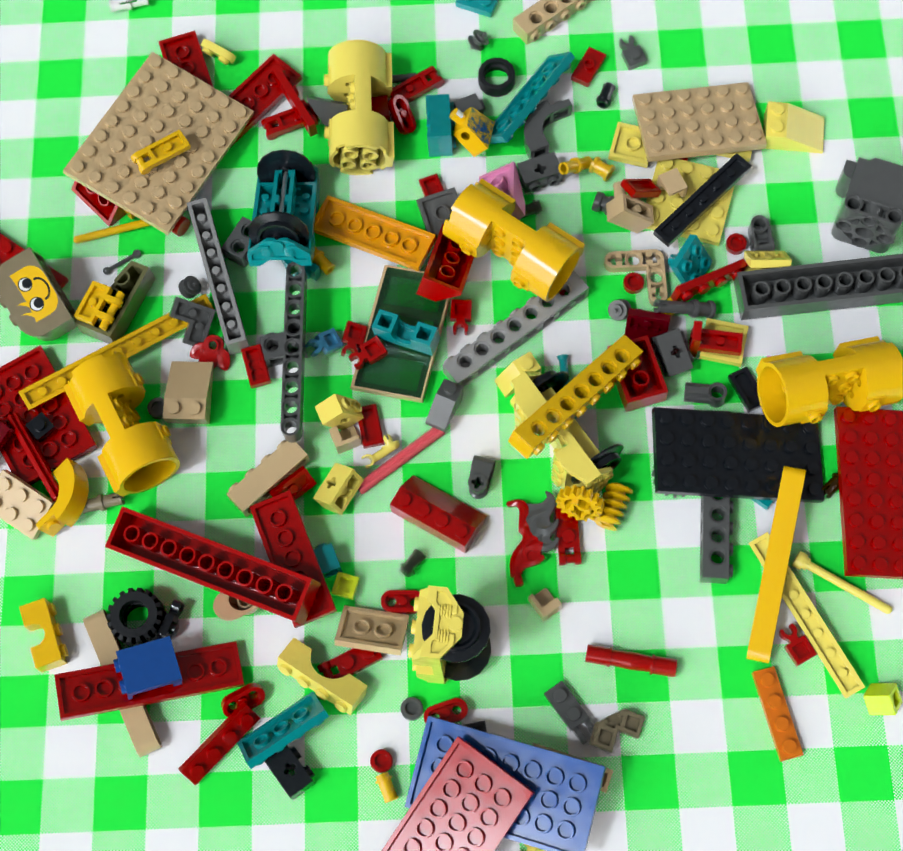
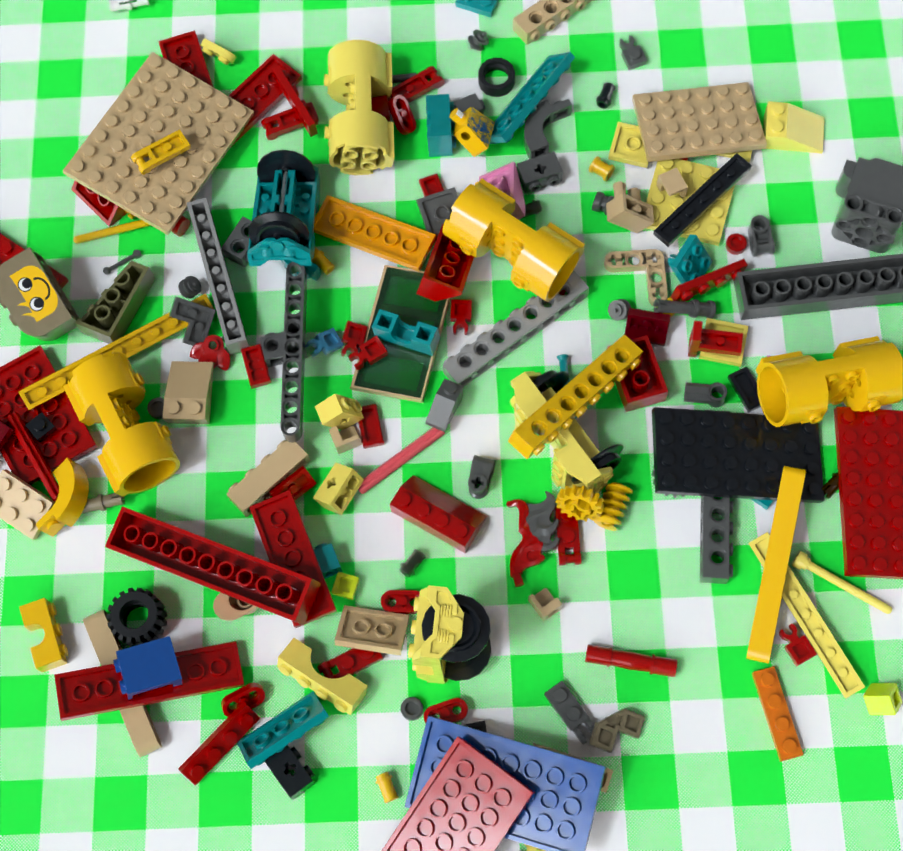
(94, 302): yellow plate -> none
(170, 623): black plate -> none
(326, 108): dark grey slope -> none
(381, 761): red tile -> none
(390, 447): light yellow piece -> none
(524, 363): light yellow slope -> none
(575, 165): yellow pin -> none
(588, 67): red plate -> none
(633, 283): red tile -> none
(640, 188): red tile -> none
(664, 344): dark grey brick -> none
(766, 259): light yellow bracket -> none

